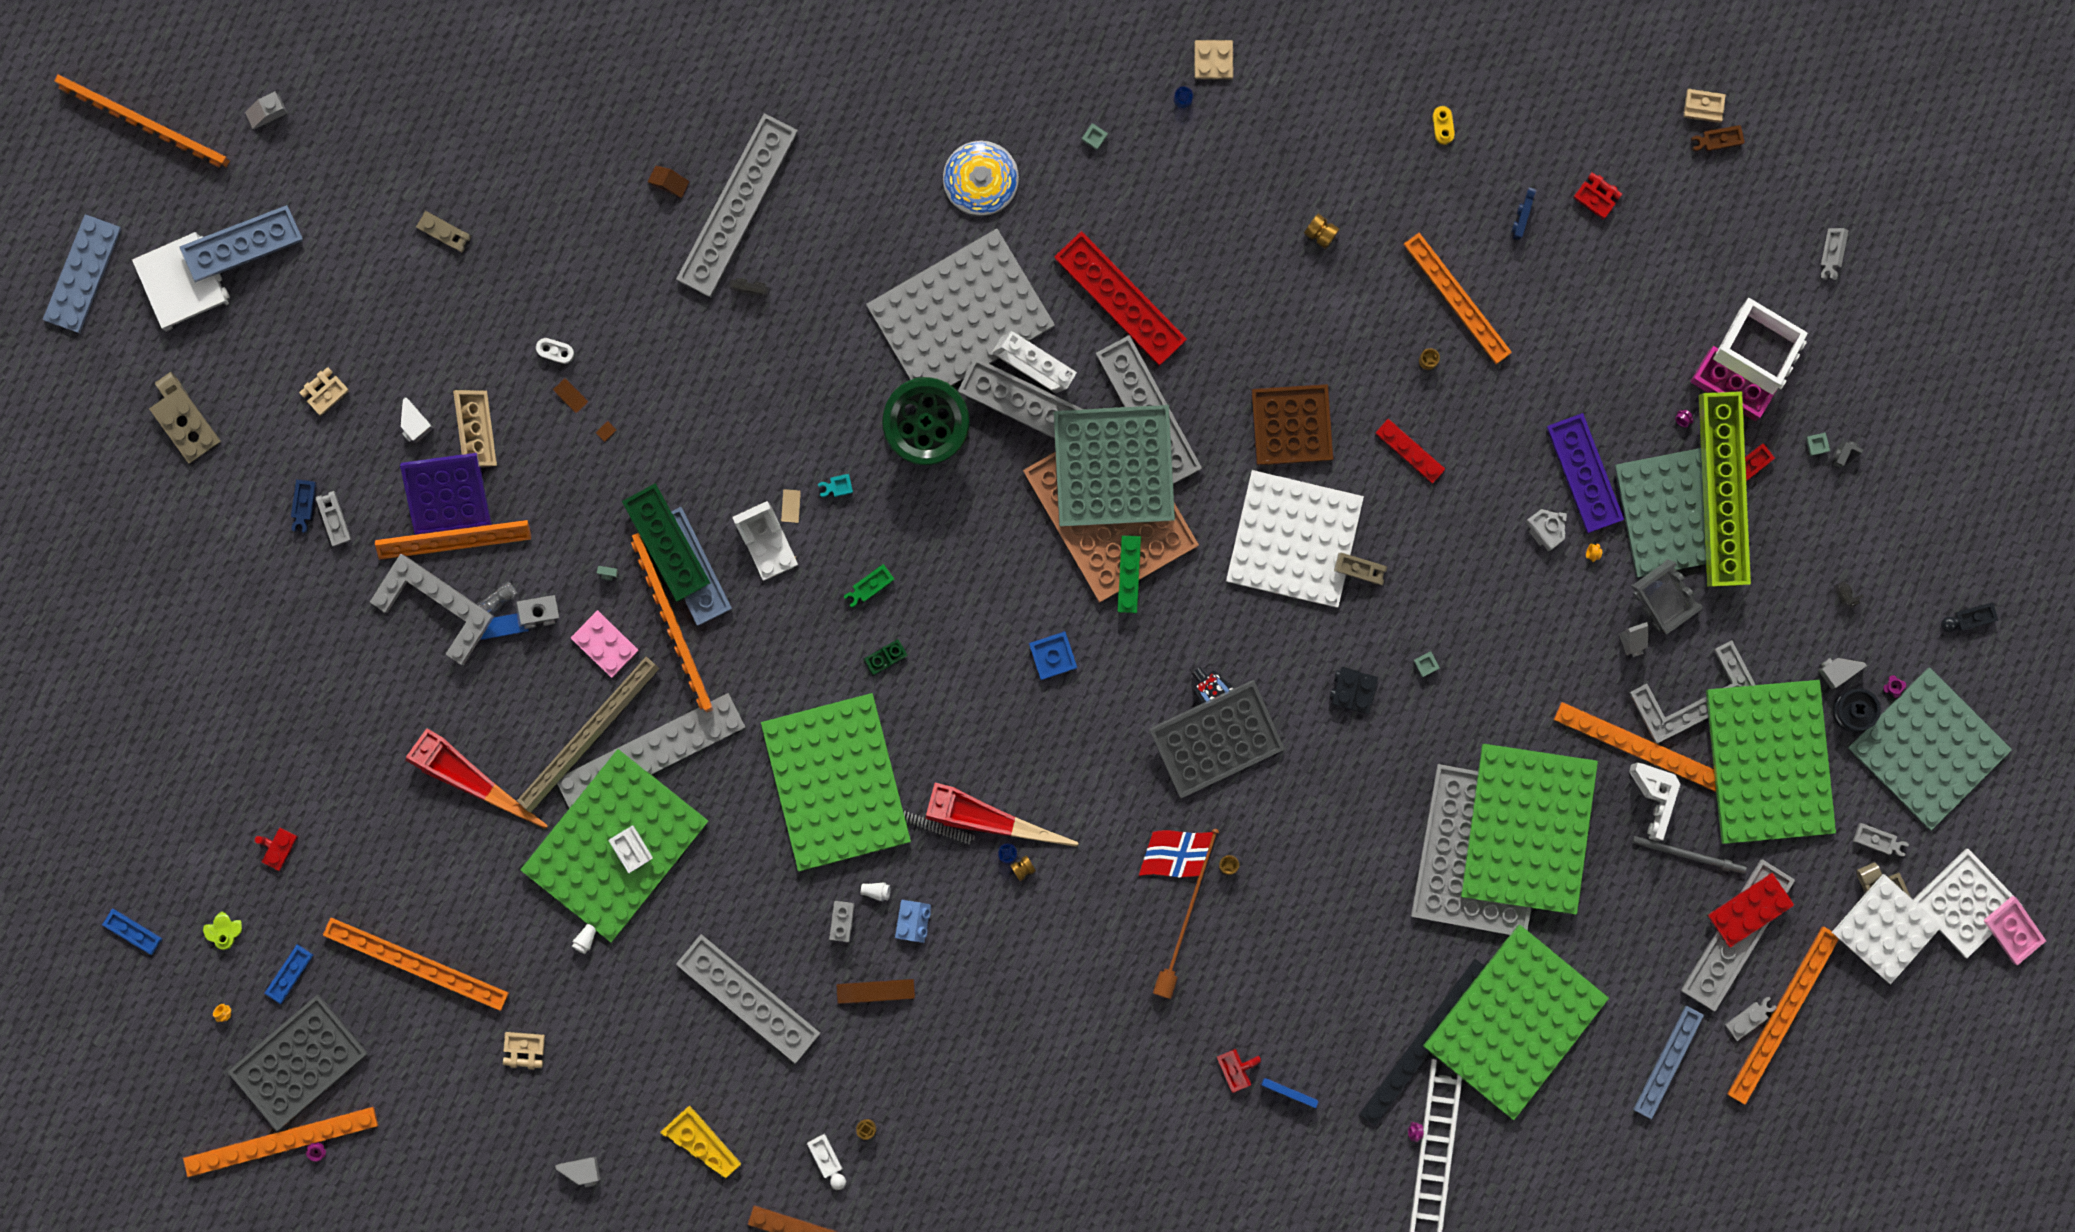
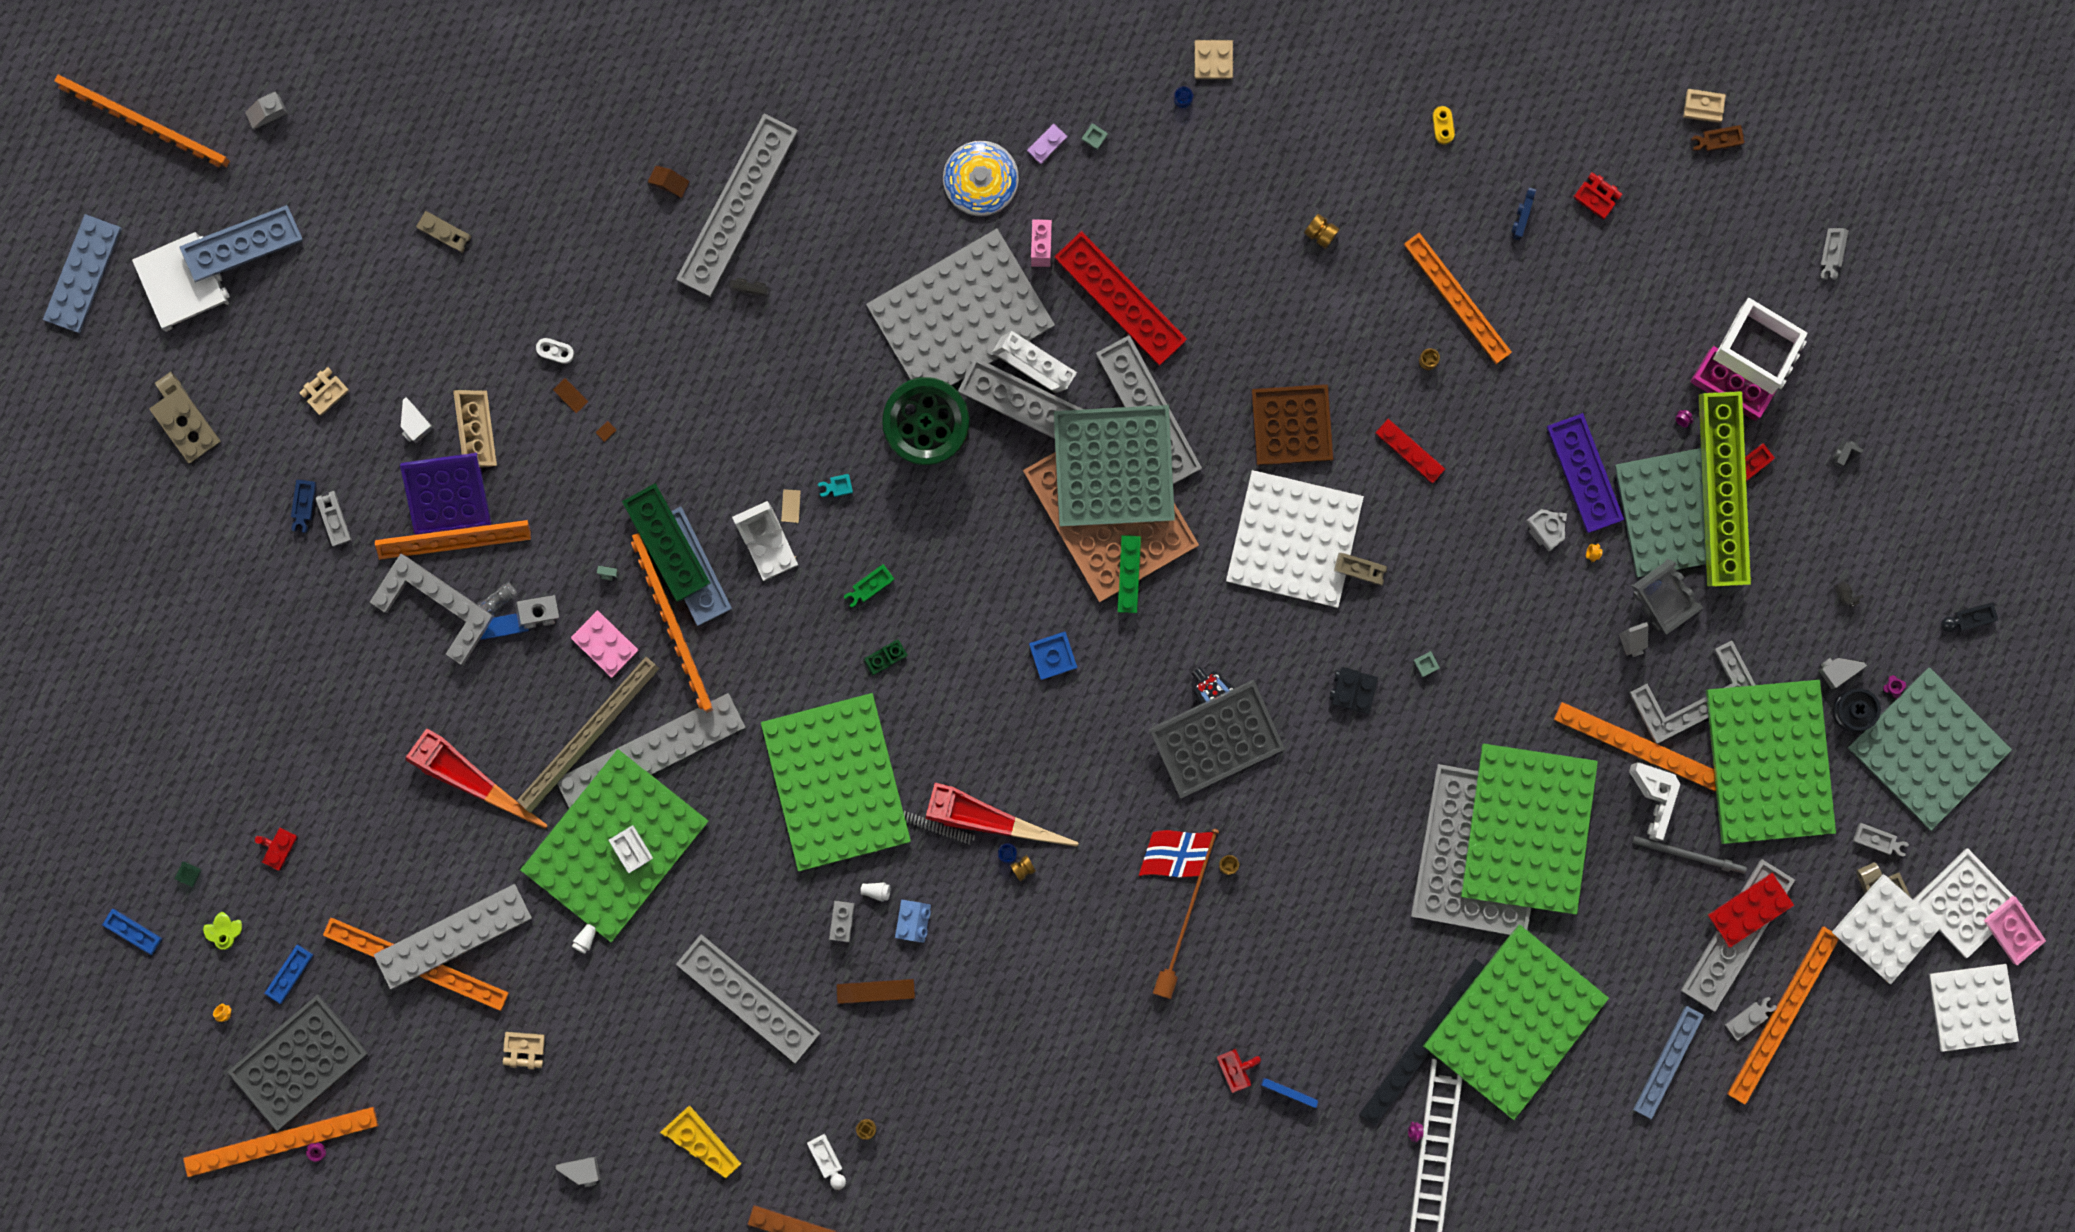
(188, 874): none -> clear green plate
(452, 936): none -> light grey plate
(1041, 243): none -> bright pink window
(1047, 144): none -> lavender plate
(1817, 444): sand green plate -> none
(1973, 1007): none -> white plate

